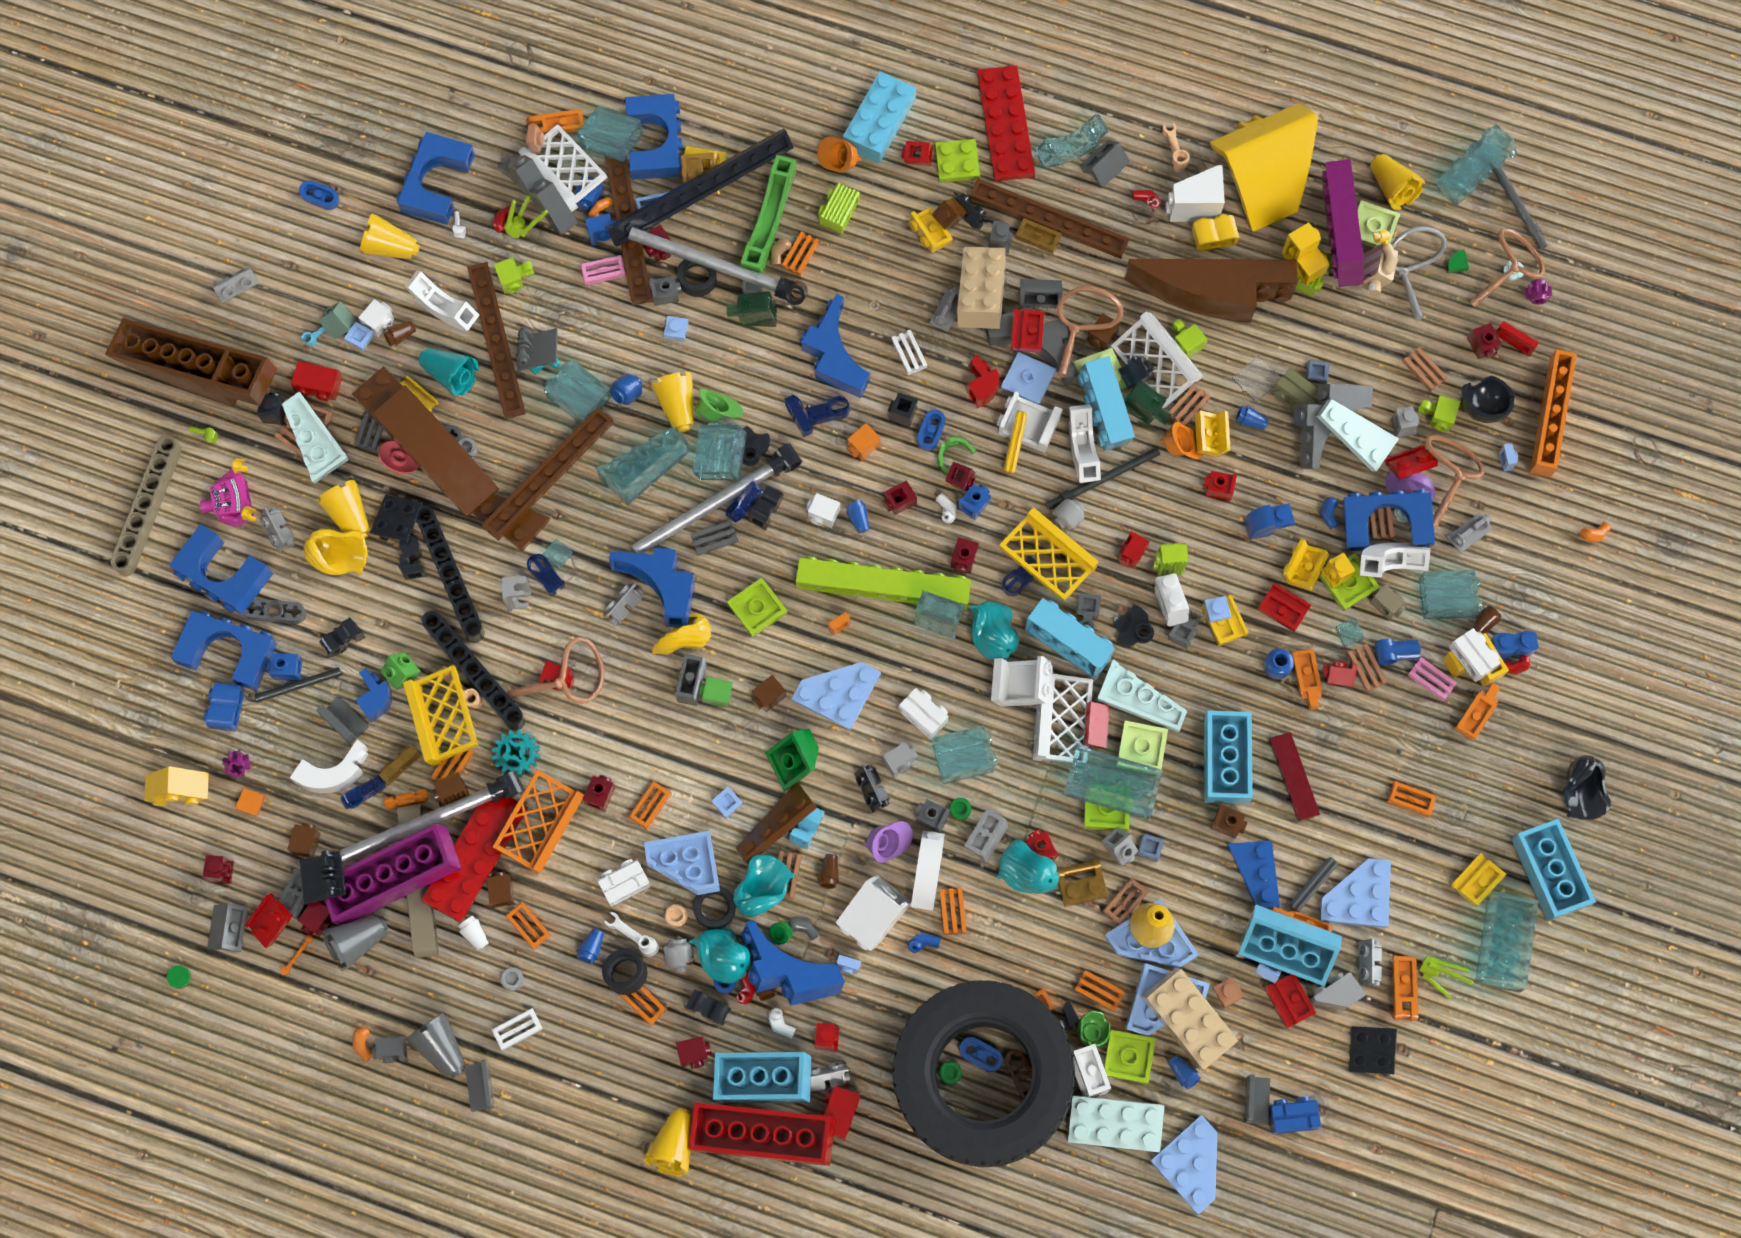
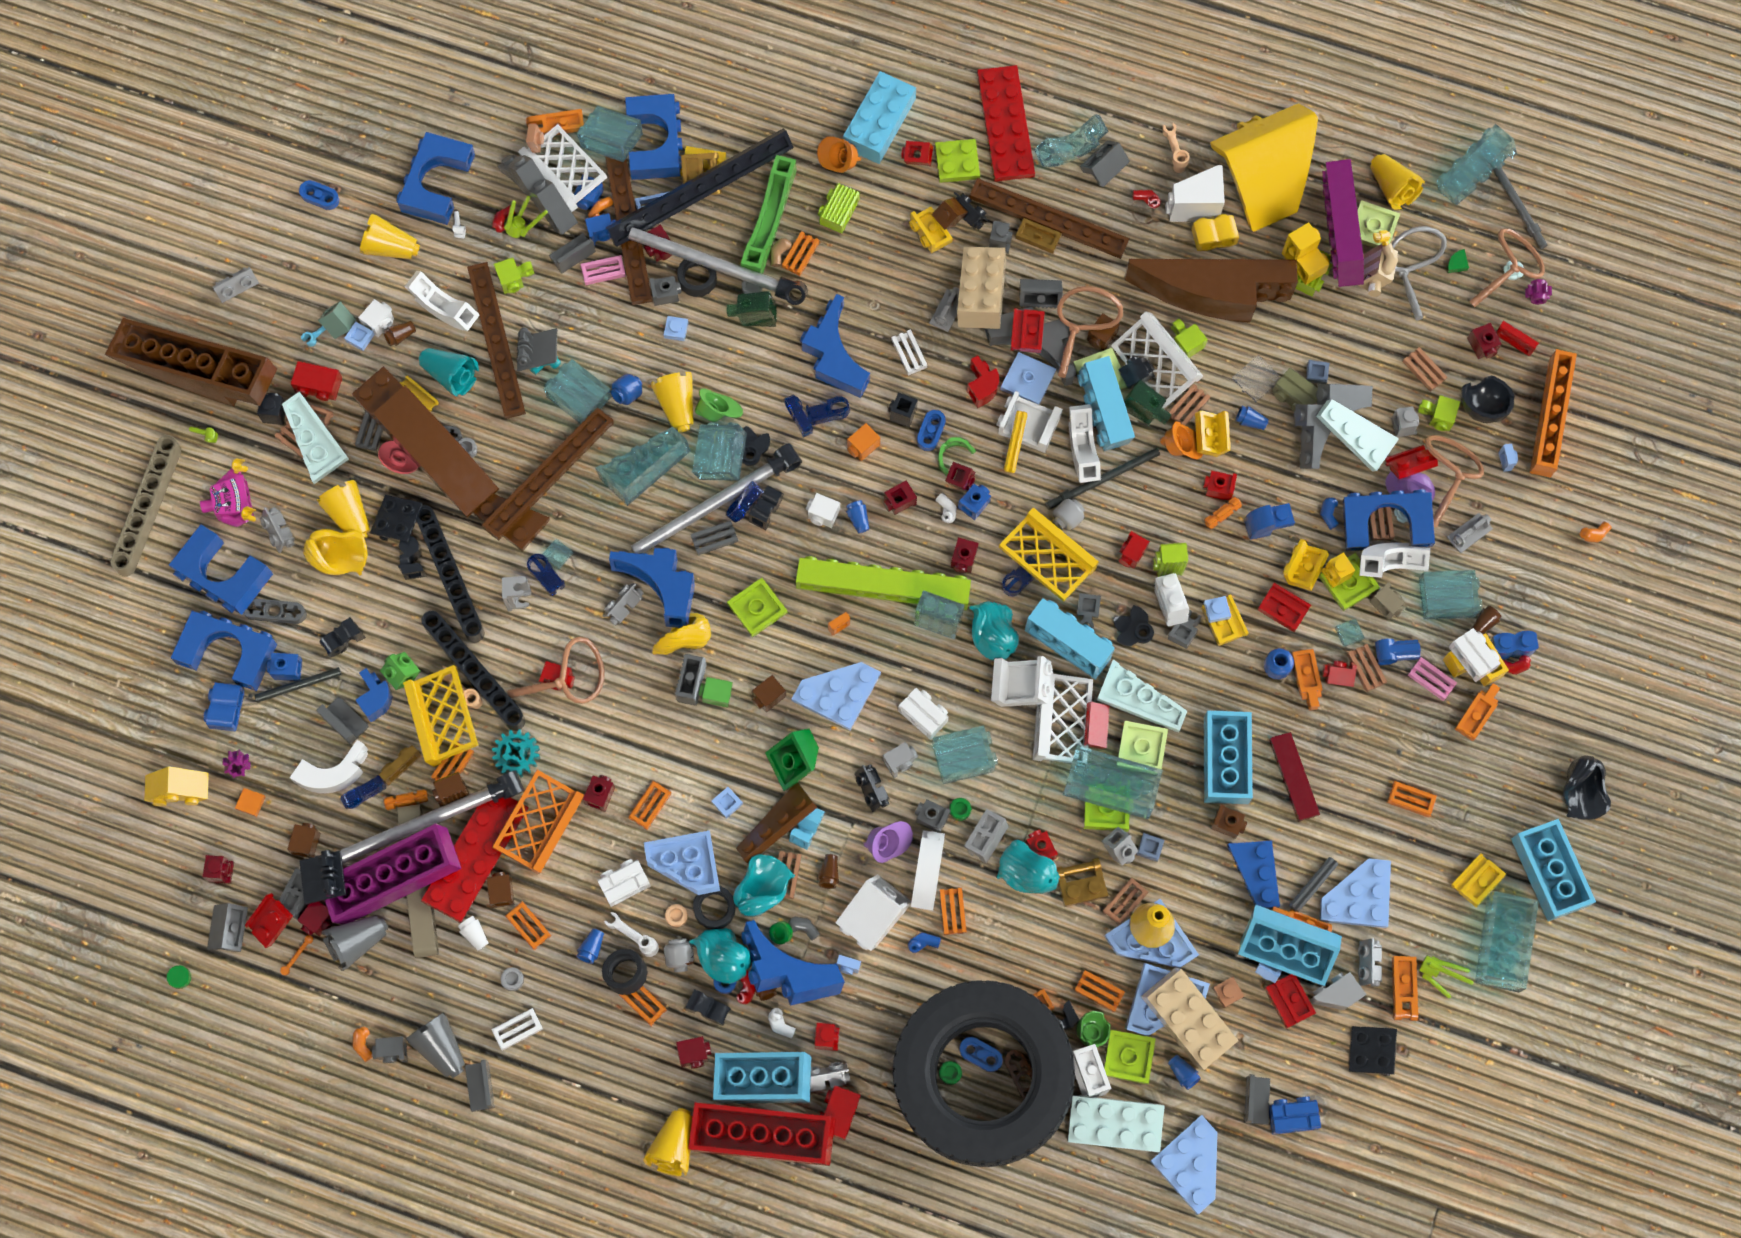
(572, 253): none -> dark grey panel
(1223, 513): none -> orange axle

